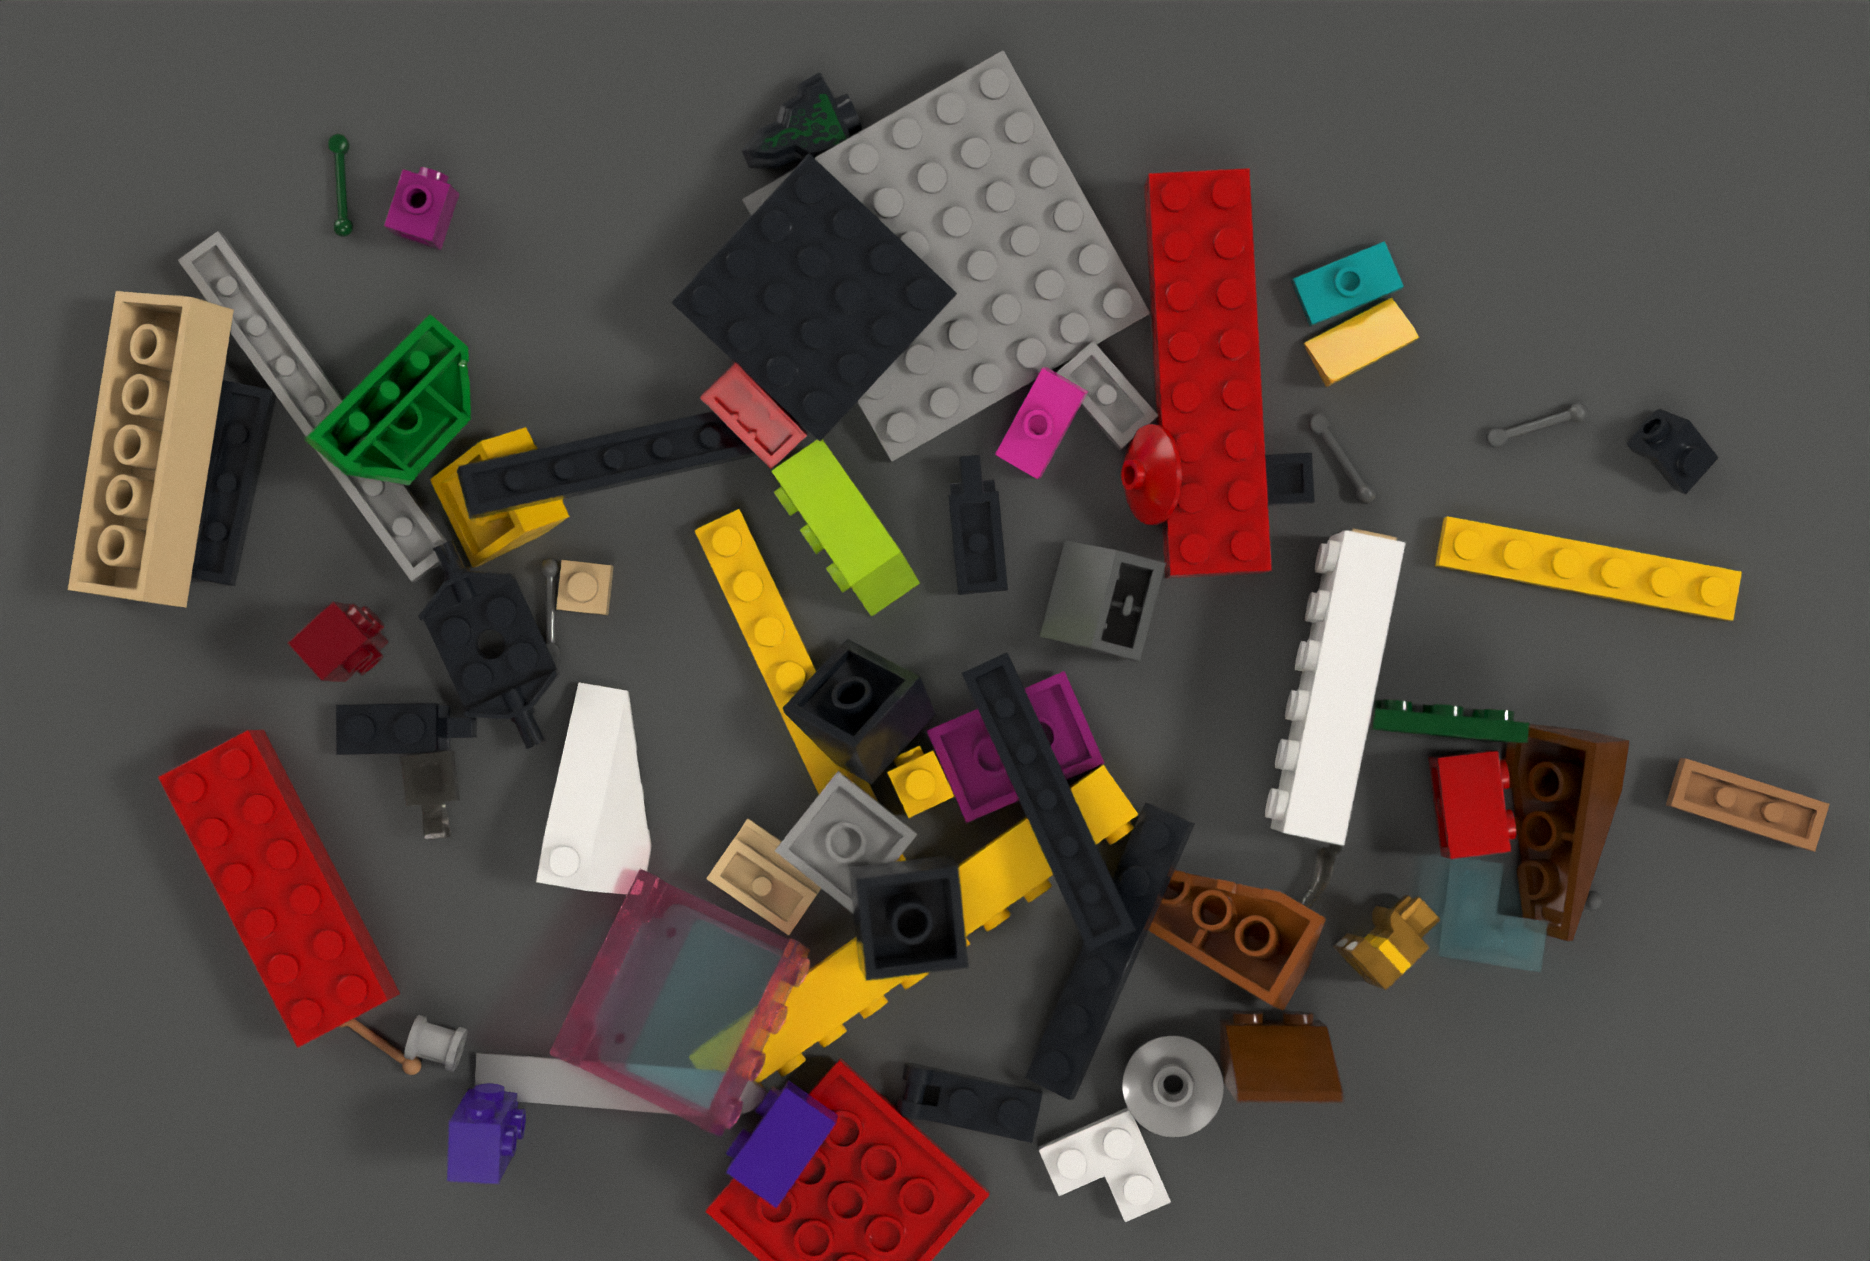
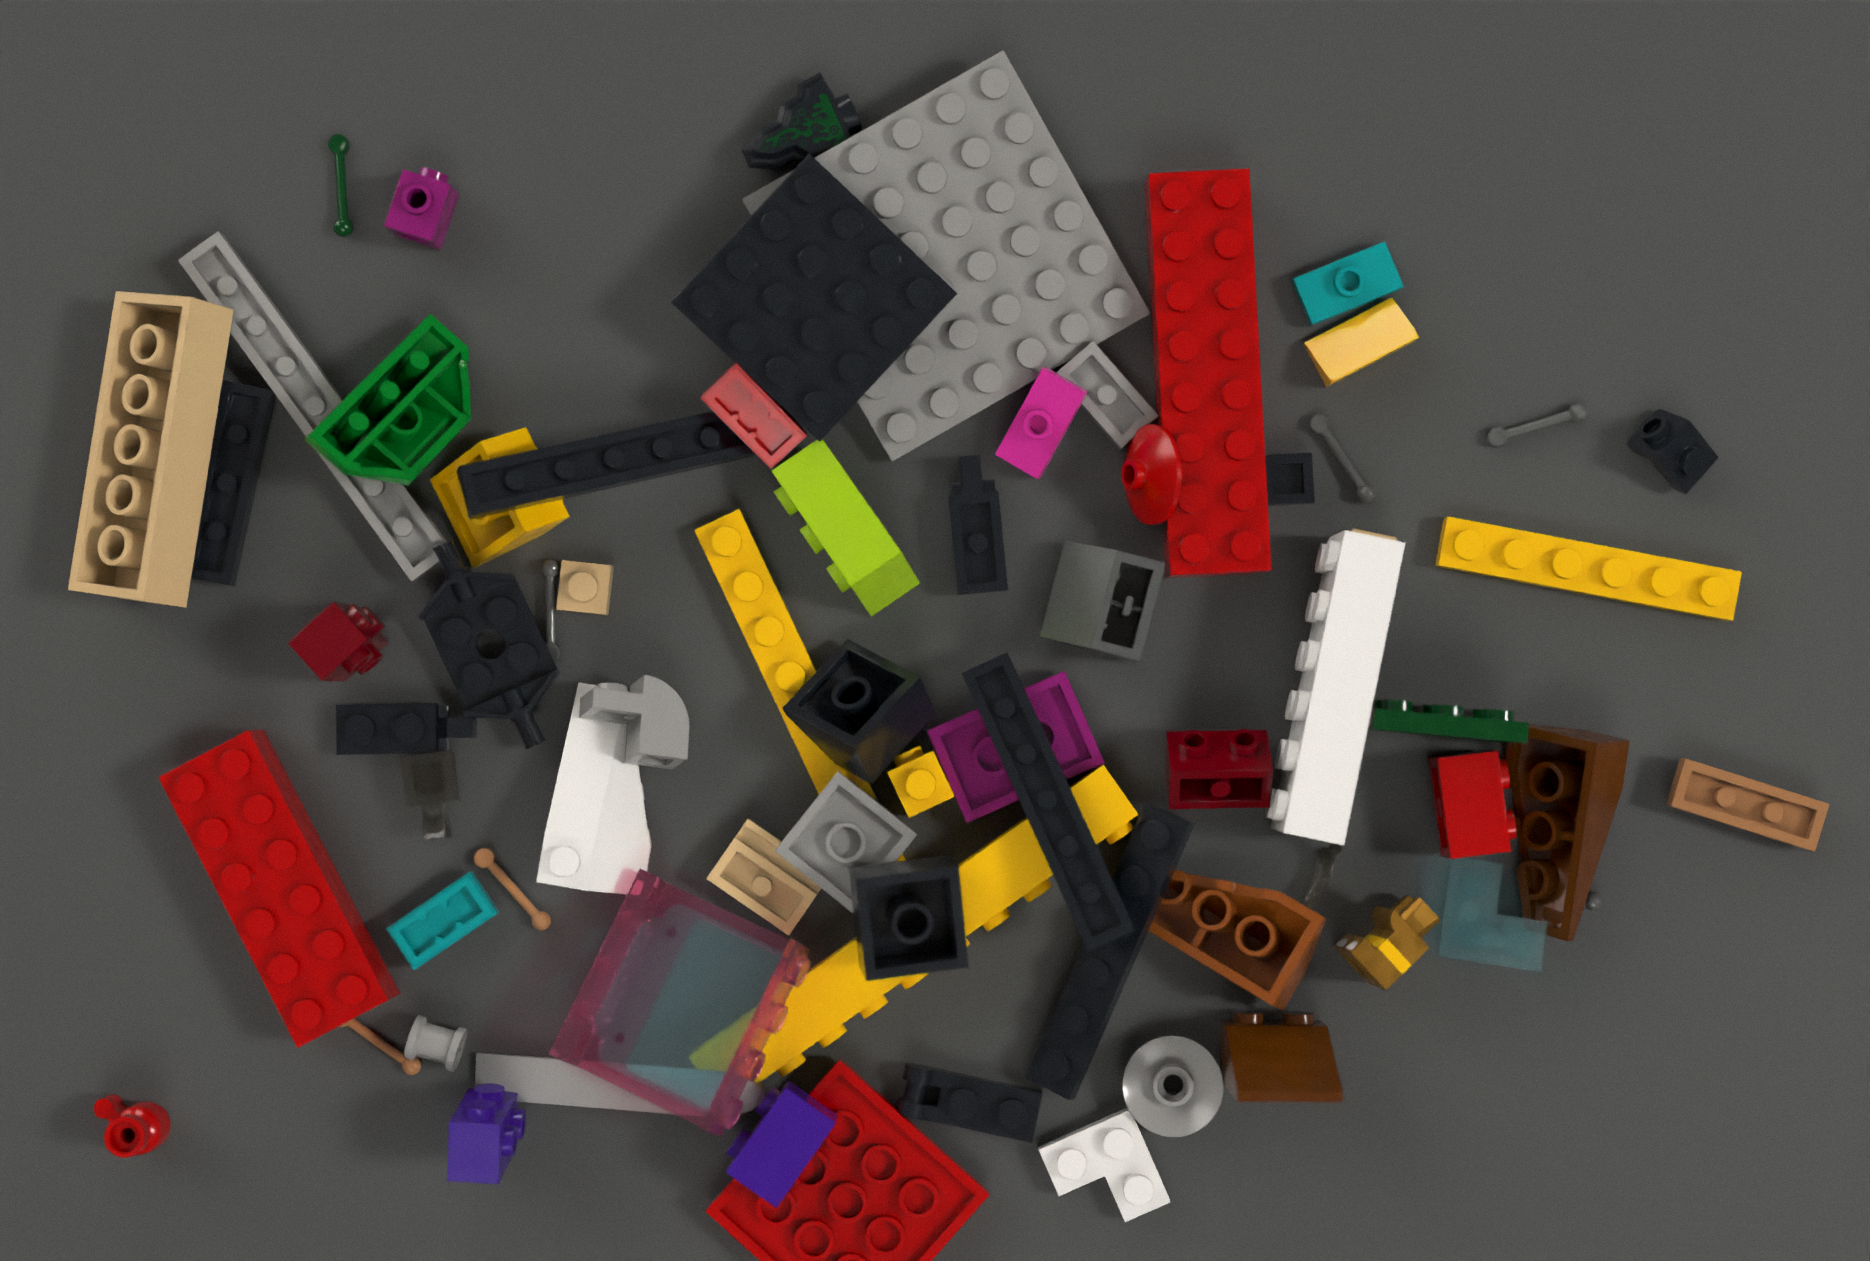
(133, 1128): none -> red piece
(442, 920): none -> teal plate
(486, 859): none -> medium nougat hinge
(653, 716): none -> light grey brick
(1218, 769): none -> dark red brick

